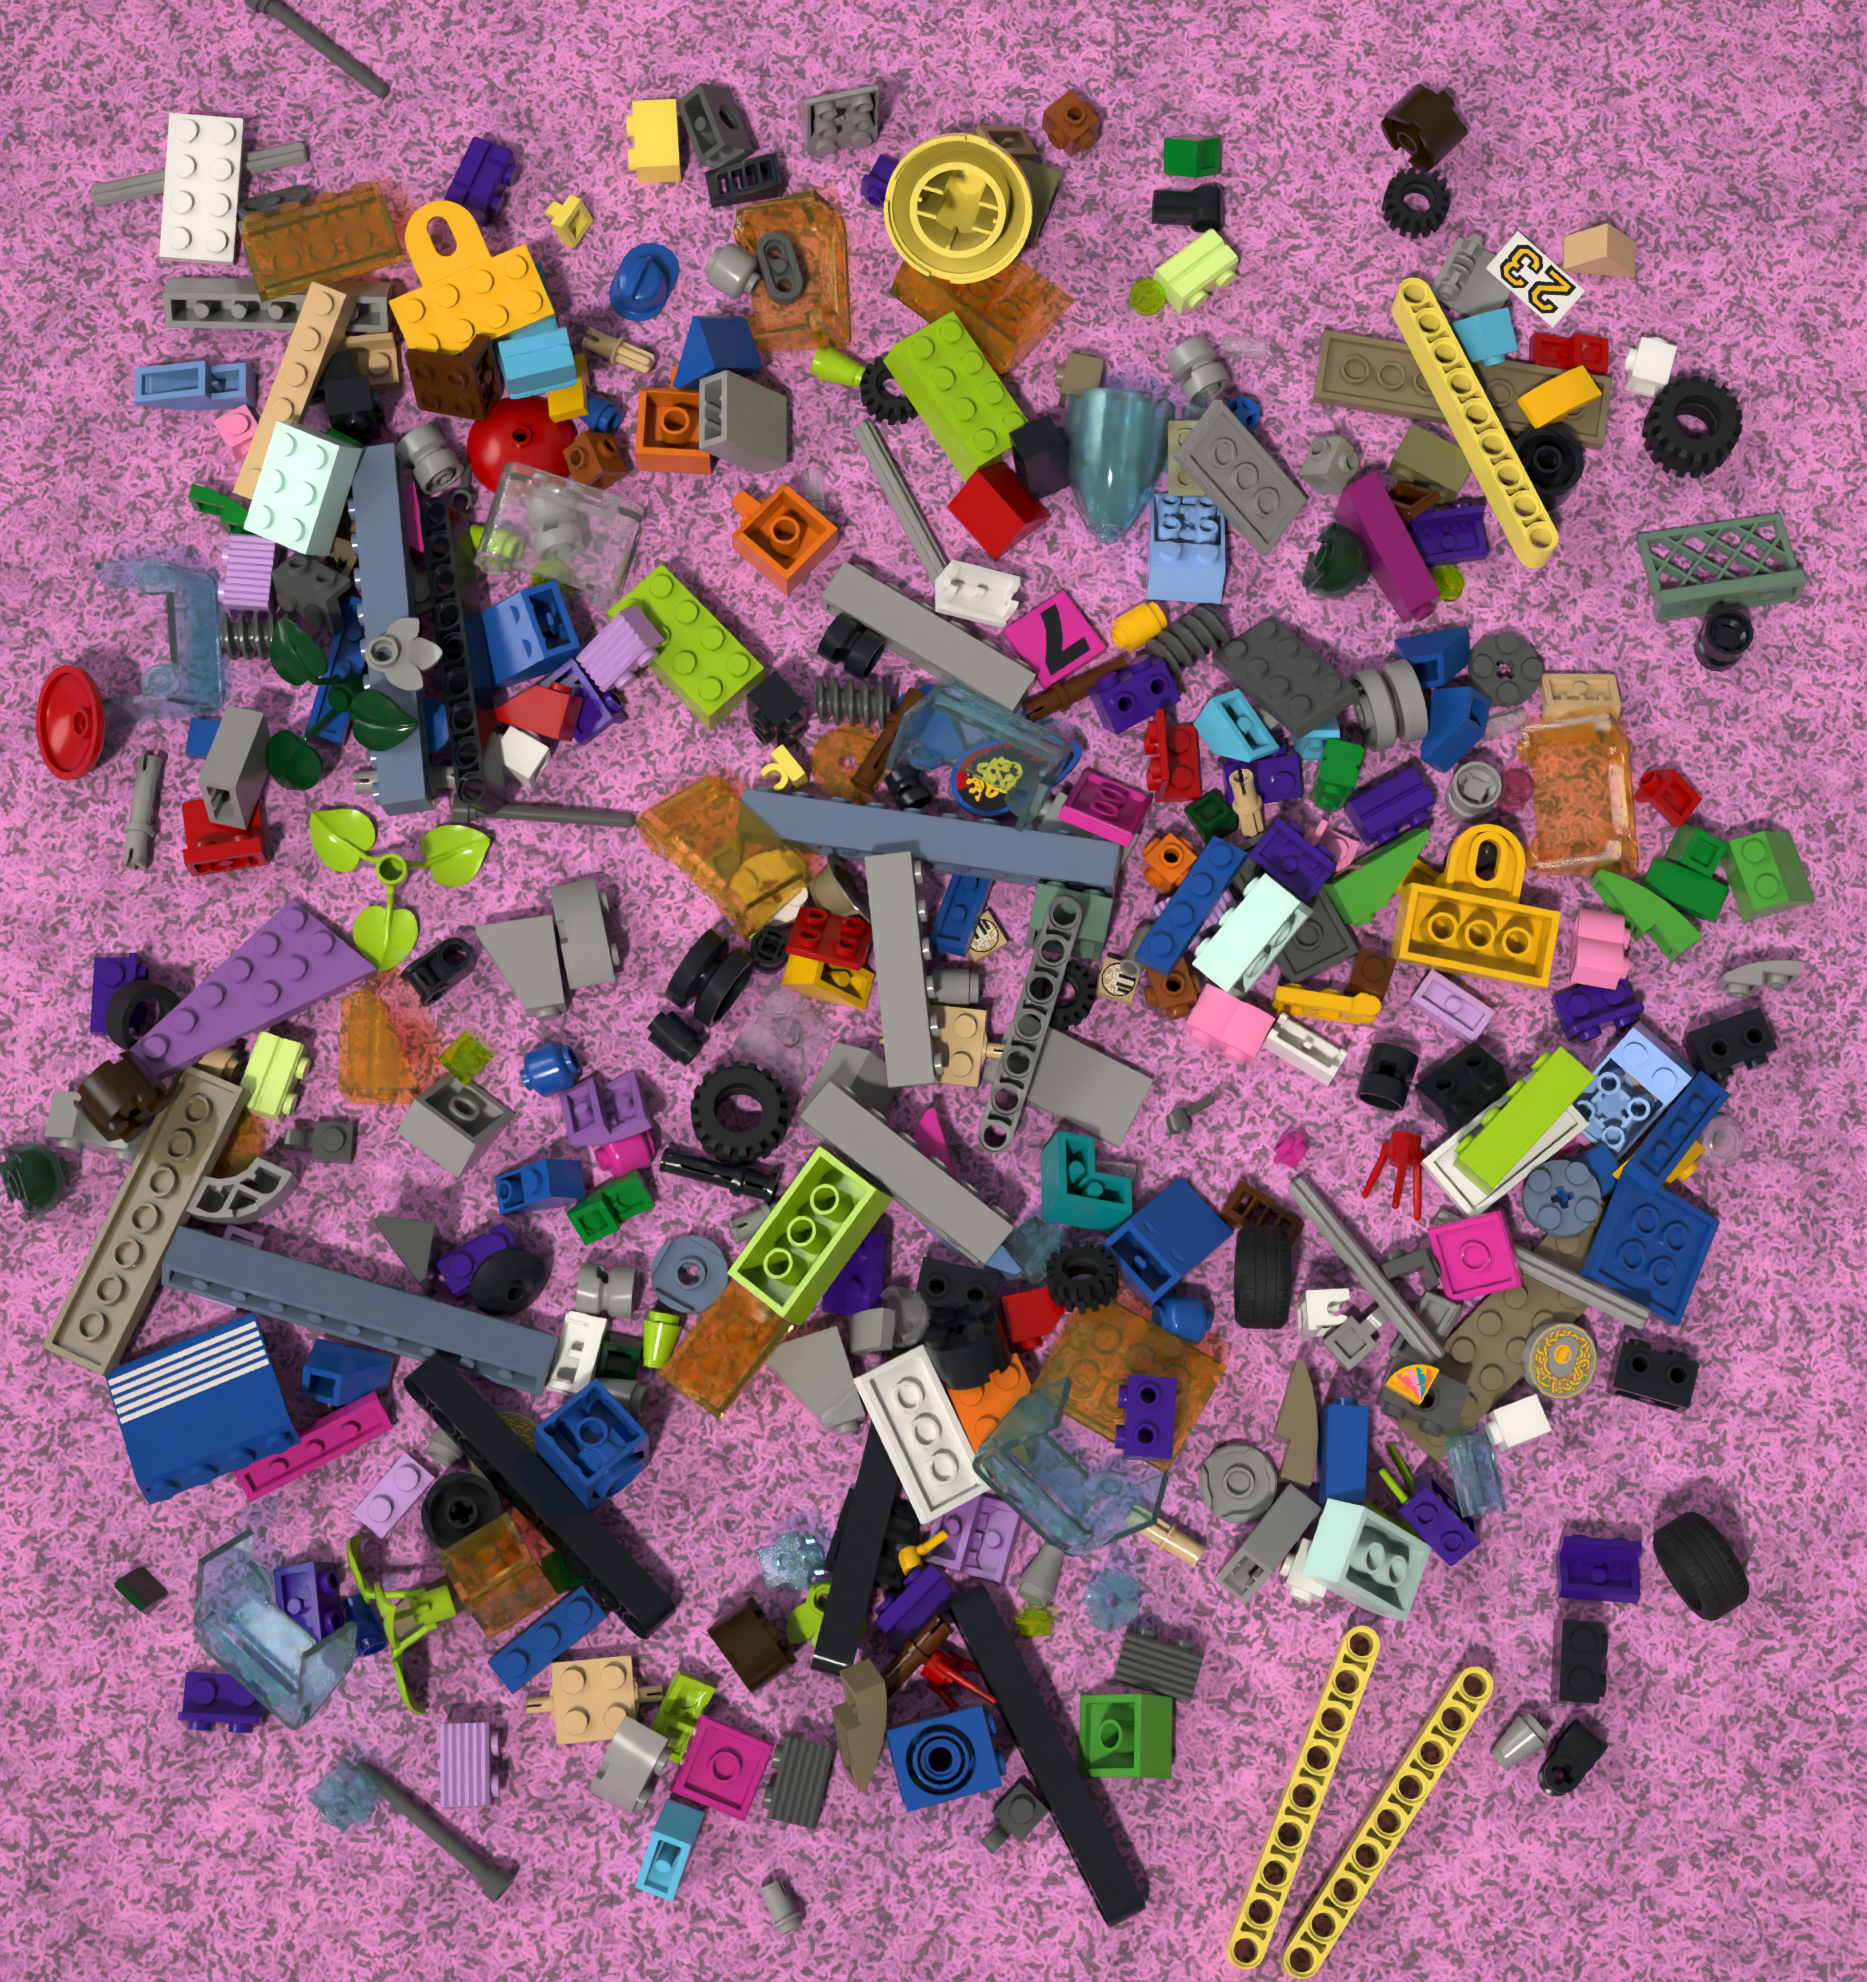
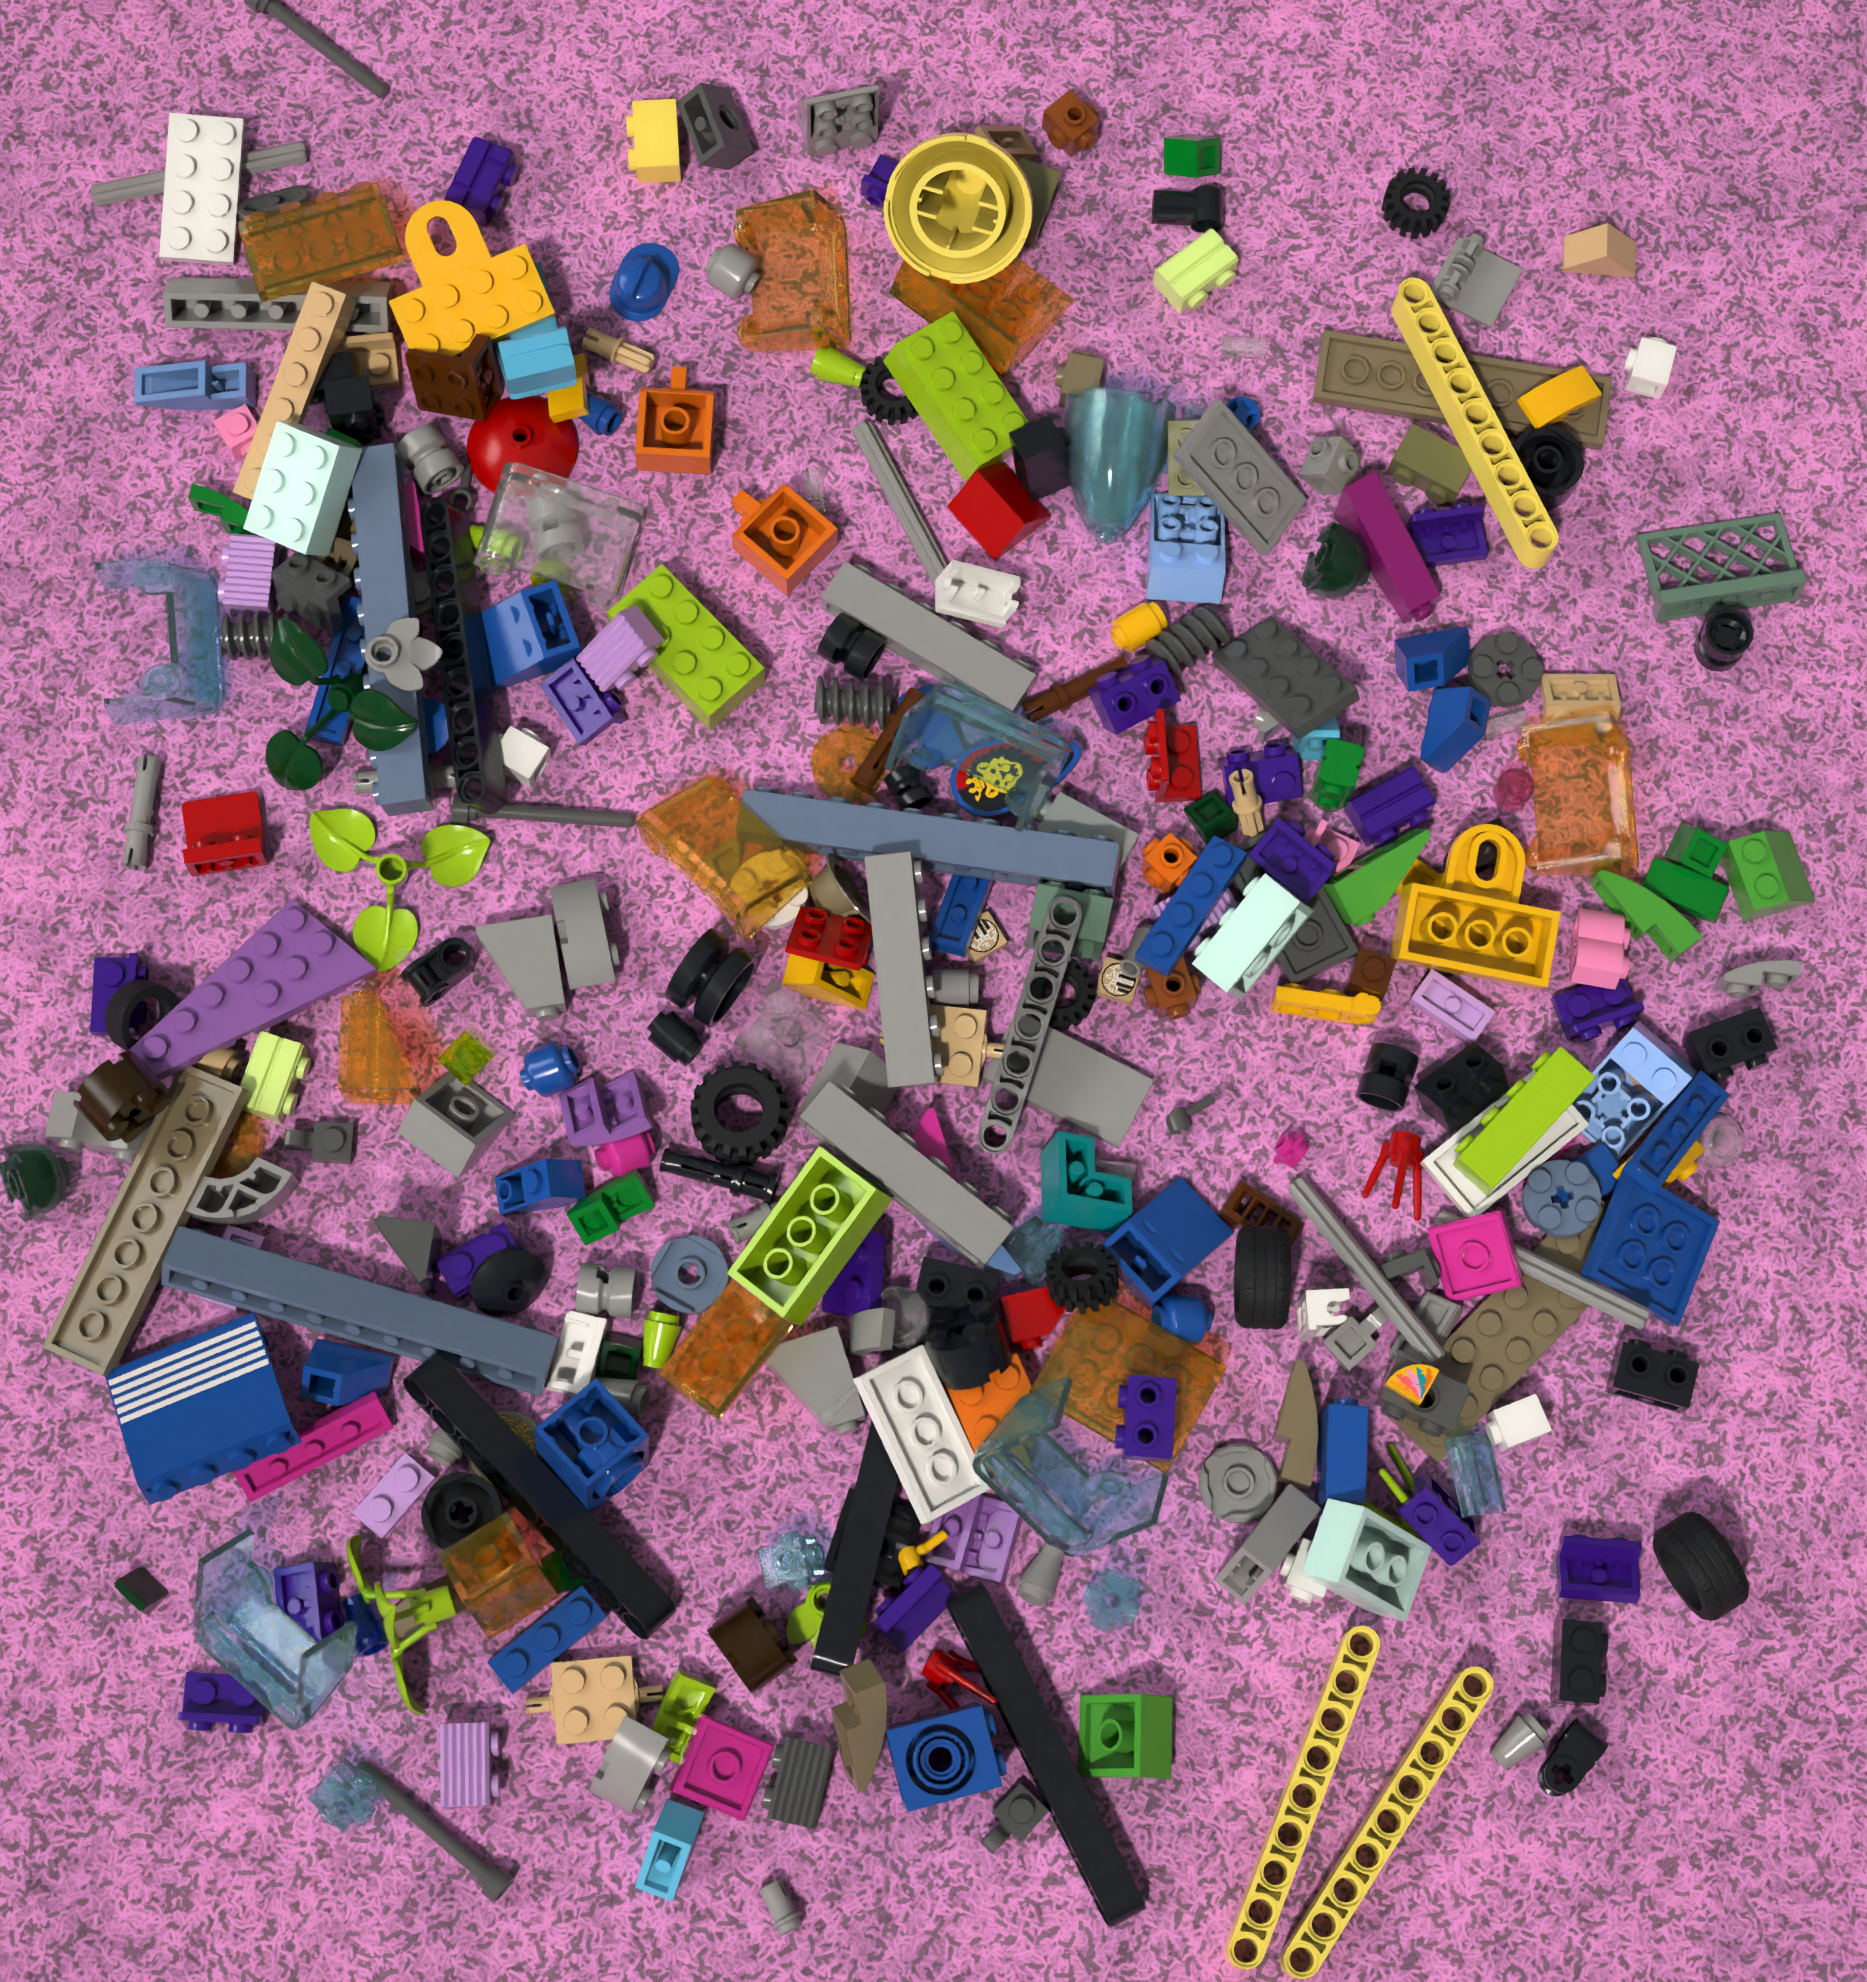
(70, 722): red dish -> none
(201, 737): blue tile -> none
(235, 767): light grey brick -> none
(544, 710): slope -> none
(569, 220): light yellow tile -> none
(594, 460): dark orange brick -> none
(716, 346): blue slope -> none
(742, 422): light grey brick -> none
(747, 193): black slope -> none
(770, 958): black wheel -> none
(776, 712): black brick -> none
(780, 270): dark grey plate -> none
(787, 767): light yellow tile -> none
(916, 1652): reddish brown pin -> none
(1034, 1622): clear neon green plate -> none
(1054, 640): dark pink tile -> none
(1105, 808): dark pink tile -> none
(1147, 297): clear neon green plate -> none
(1158, 1665): dark grey brick -> none
(1174, 1541): tan axle -> none
(1206, 377): light grey wheel -> none
(1228, 1024): bright pink brick -> none
(1234, 728): medium azure slope -> none
(1304, 1049): white hinge -> none
(1389, 705): light grey wheel -> none
(1412, 499): reddish brown slope -> none
(1424, 126): dark brown brick -> none
(1449, 583): clear neon green plate -> none
(1473, 792): light grey wheel -> none
(1486, 336): medium azure slope -> none
(1535, 279): sticker -> none
(1559, 1360): tile -> none
(1570, 352): red slope -> none
(1668, 795): red bracket -> none
(1708, 405): black tyre -> none

